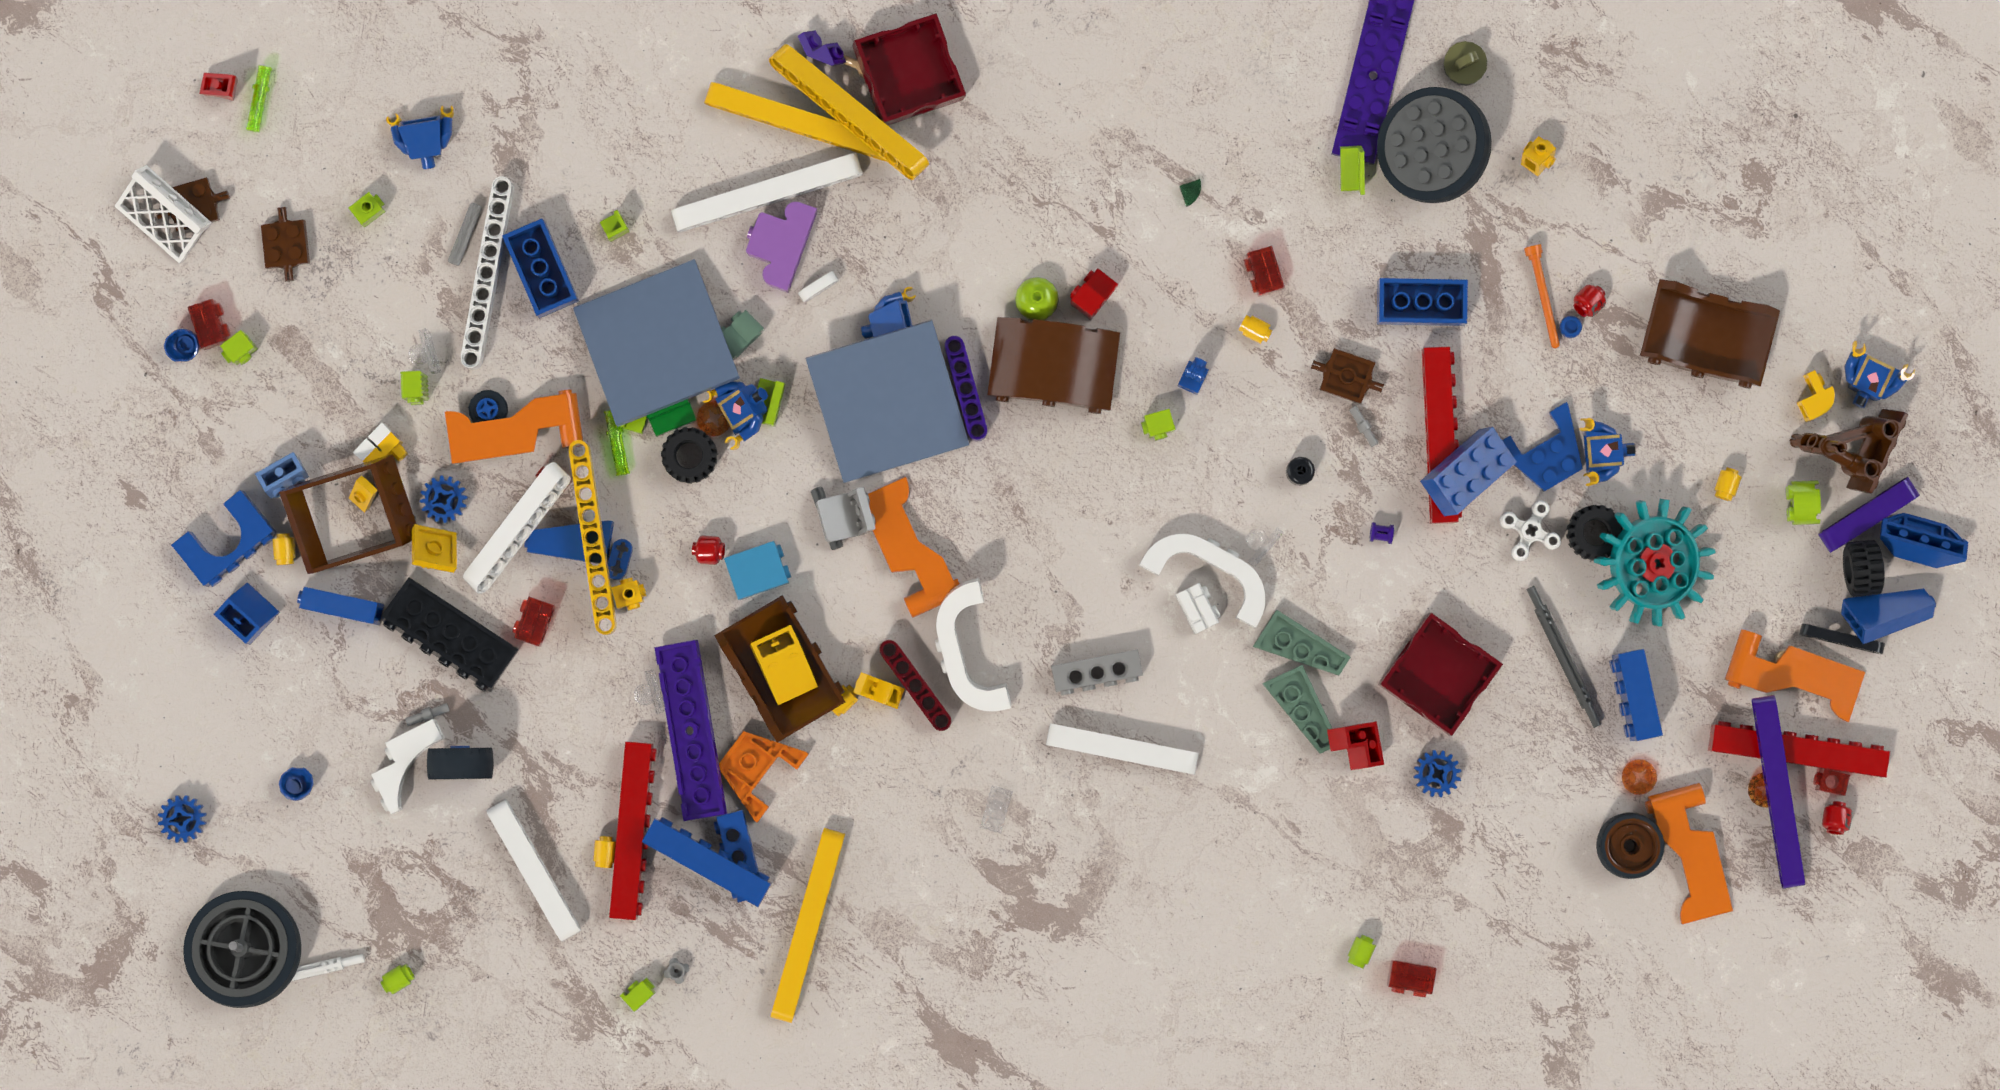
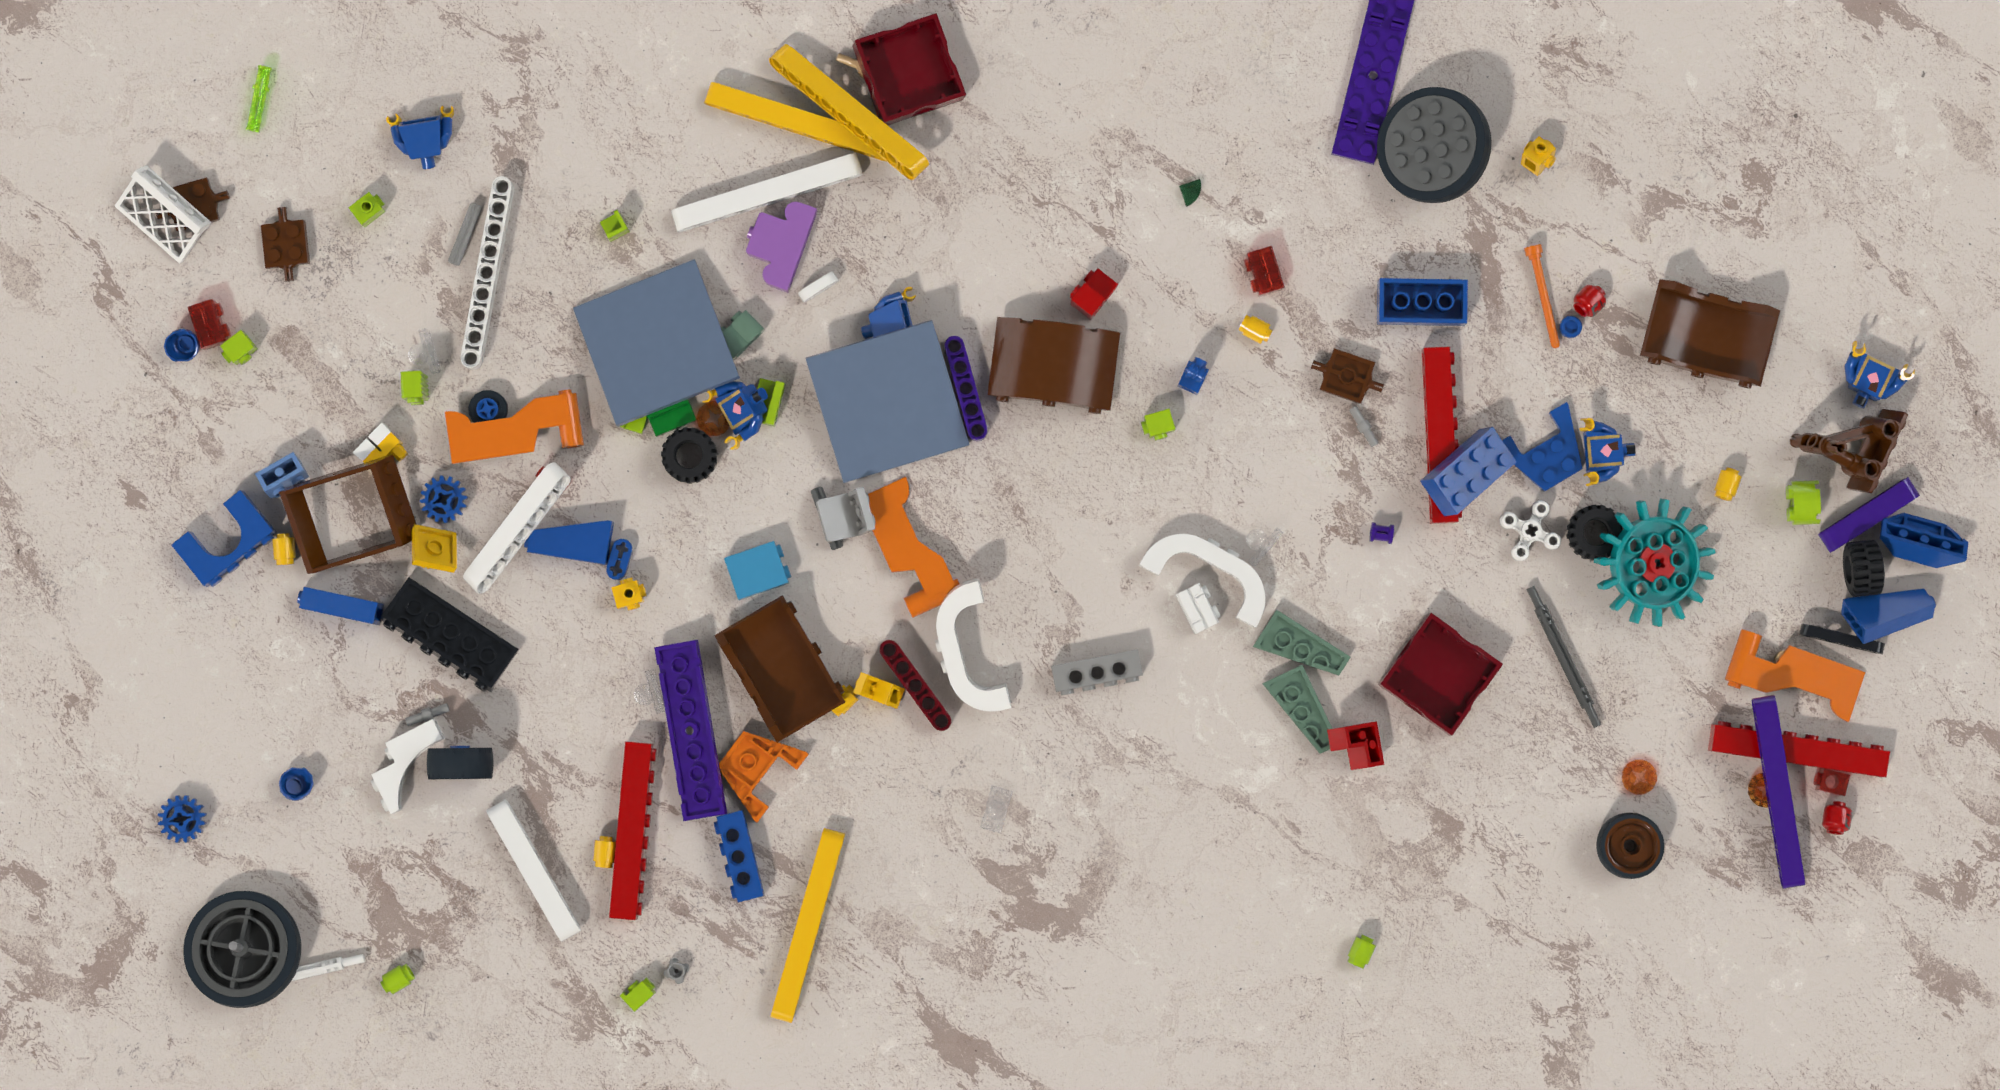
(219, 85): red slope -> none
(246, 613): blue slope -> none
(363, 493): yellow plate -> none
(534, 621): clear red brick -> none
(540, 268): blue brick -> none
(593, 526): yellow beam -> none
(617, 445): clear neon green pin -> none
(707, 862): blue brick -> none
(708, 550): red head -> none
(784, 665): yellow slope -> none
(829, 53): dark purple slope -> none
(1036, 298): lime cylinder -> none
(1122, 749): white beam -> none
(1292, 472): black head -> none
(1352, 169): lime panel -> none
(1411, 977): clear red brick -> none
(1444, 785): blue gear -> none
(1465, 63): olive tile -> none
(1636, 695): blue brick -> none
(1697, 852): orange door -> none
(1821, 398): yellow brick -> none

